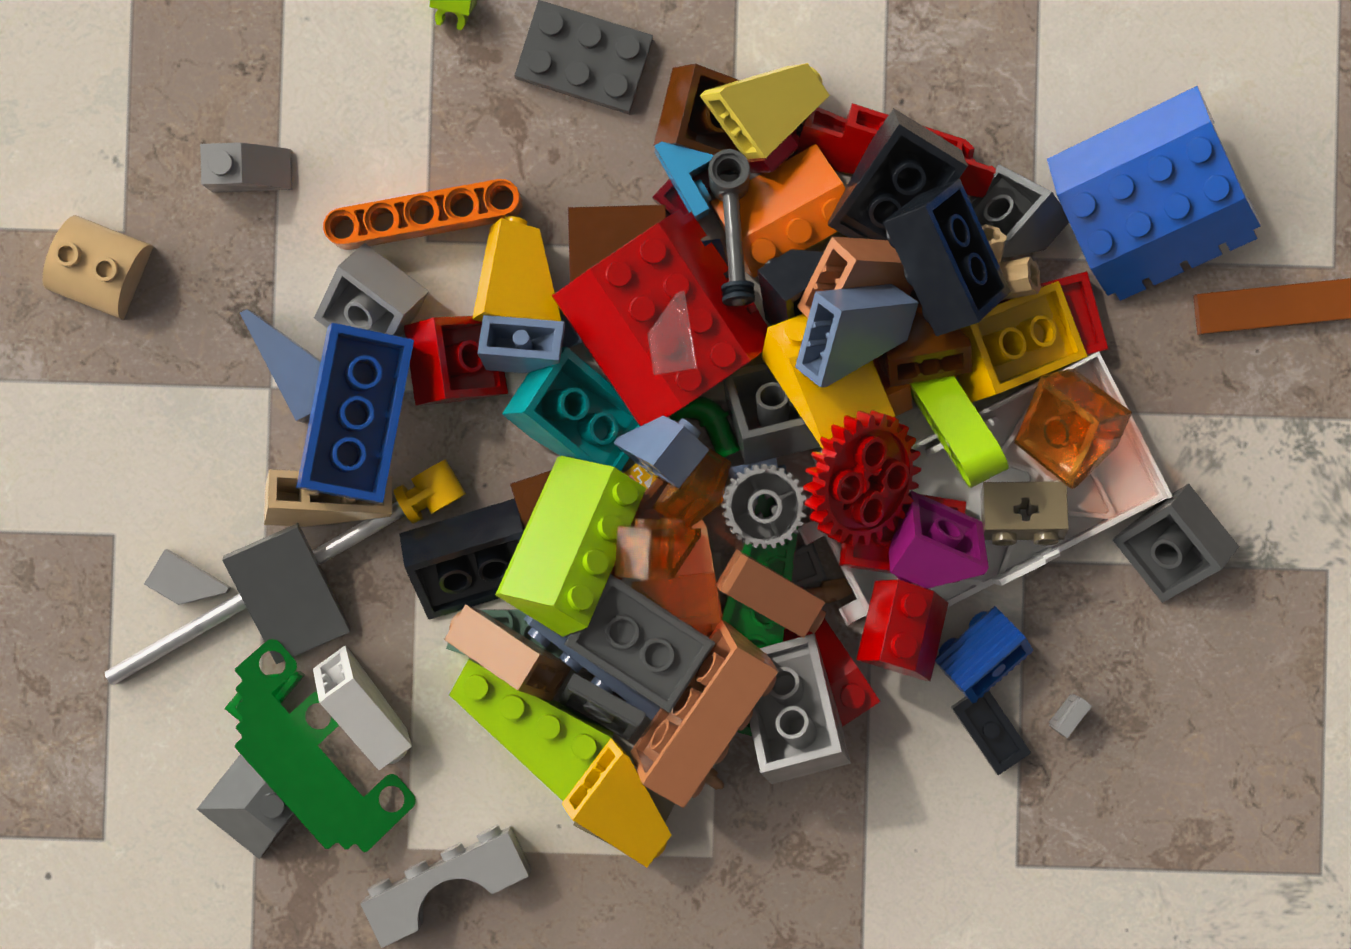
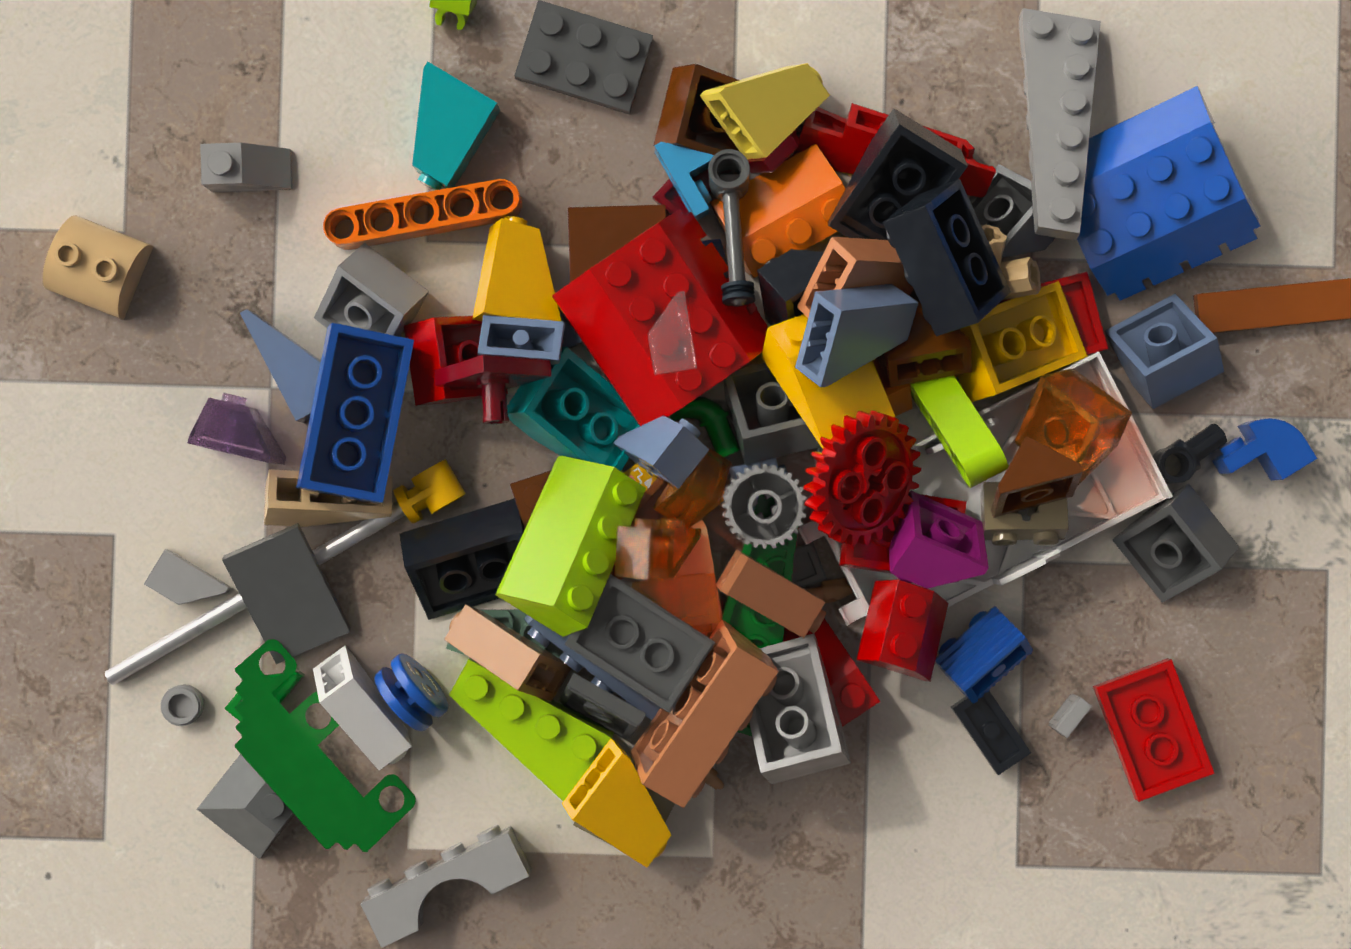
(182, 705): none -> light grey tile
(236, 430): none -> clear purple slope
(411, 692): none -> blue head
(449, 127): none -> teal slope
(493, 377): none -> dark red tile
(1035, 478): none -> reddish brown slope
(1059, 93): none -> light grey wing
(1153, 729): none -> red plate
(1165, 350): none -> sand blue slope
(1190, 453): none -> black axle
(1273, 442): none -> blue brick

